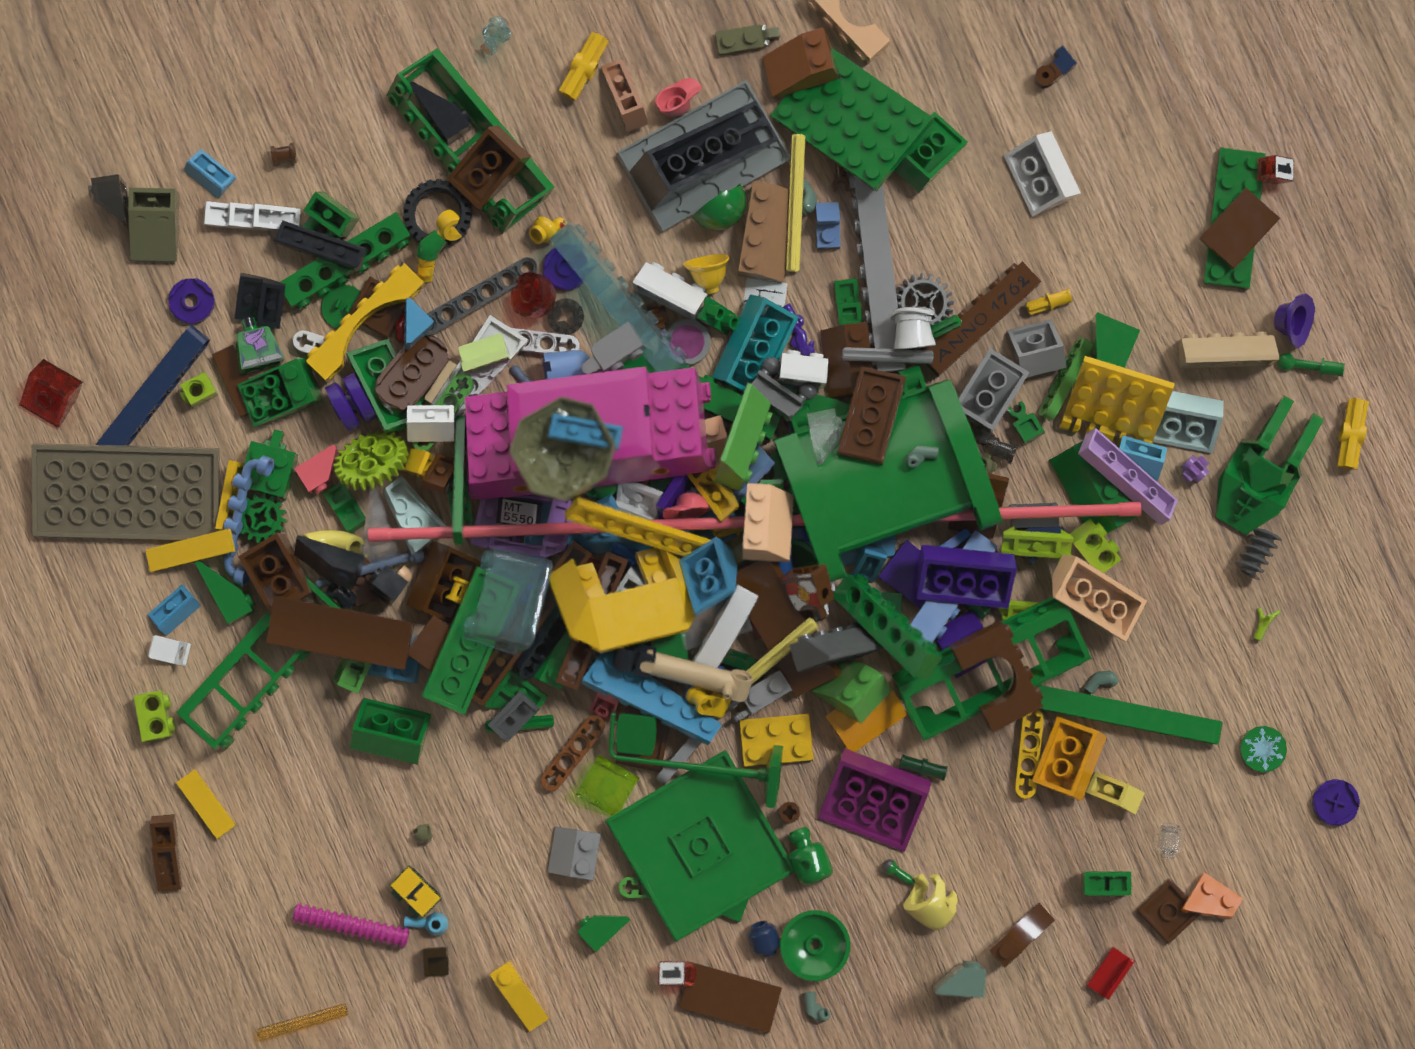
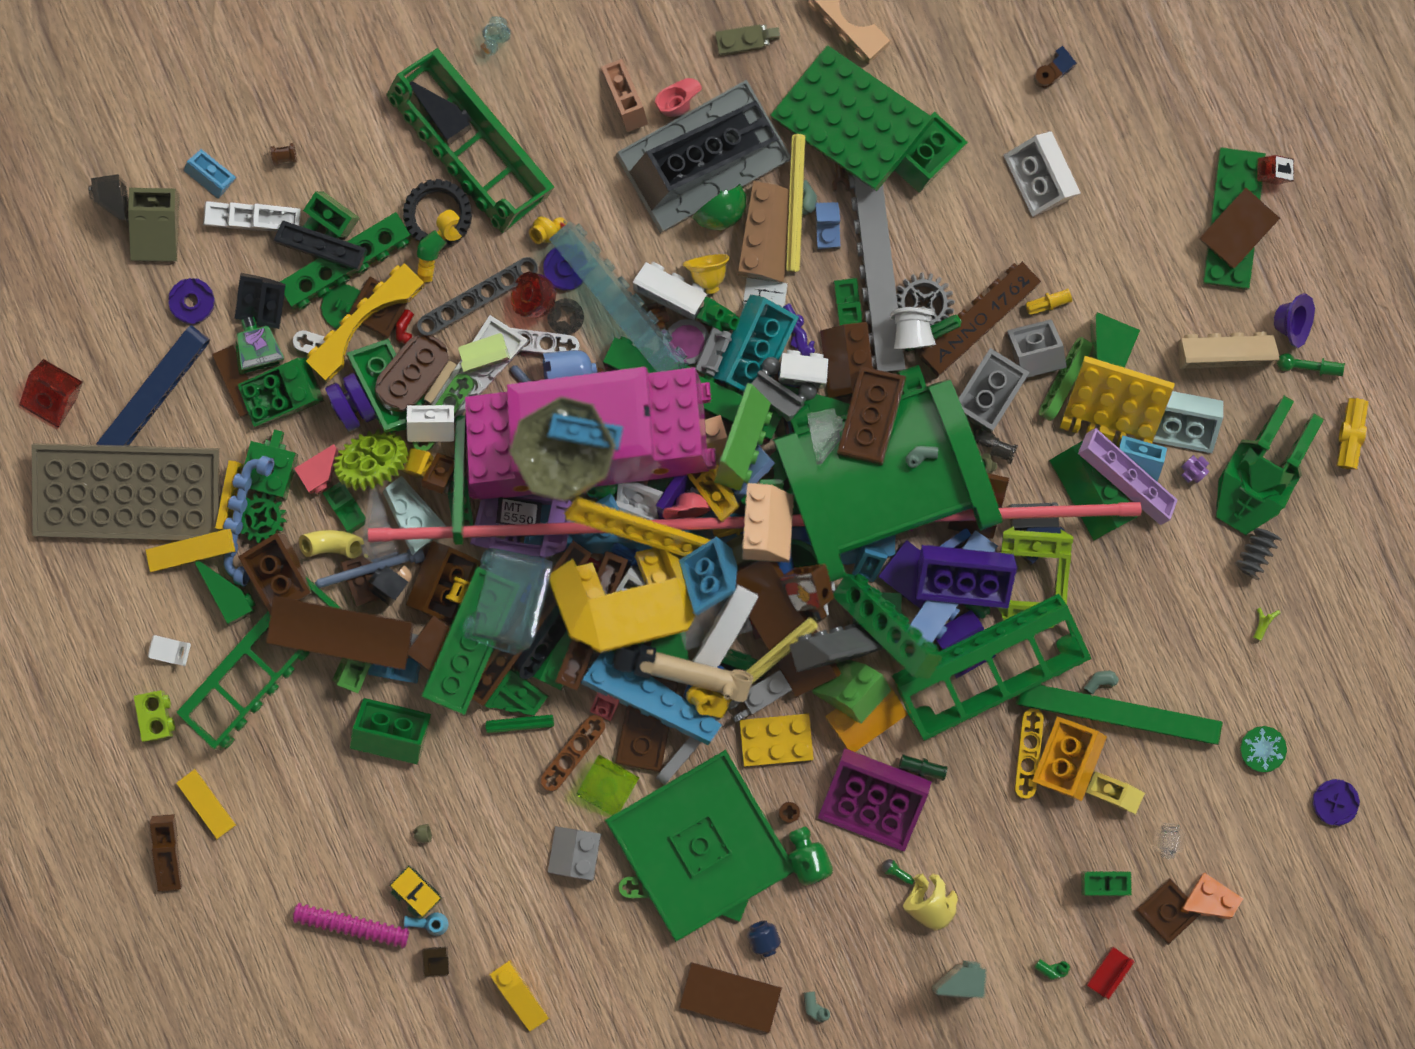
(174, 610): dark azure slope -> none
(208, 390): lime brick -> none
(302, 1022): clear yellow axle -> none
(331, 562): black slope -> none
(341, 595): black bush -> none
(416, 323): dark azure slope -> none
(488, 166): reddish brown slope -> none
(513, 716): dark grey hinge -> none
(583, 66): yellow piece -> none
(600, 929): green slope -> none
(615, 350): light grey hinge -> none
(638, 735): green piece -> none
(676, 973): brick -> none
(712, 352): none -> light grey hinge
(800, 63): dark orange slope -> none
(820, 962): green dish -> none
(887, 355): light grey axle -> none
(1021, 696): reddish brown arch -> none
(1021, 935): reddish brown slope -> none
(1026, 426): green plate -> none
(1053, 971): none -> green arm
(1094, 547): lime brick -> none
(1096, 596): light nougat slope -> none

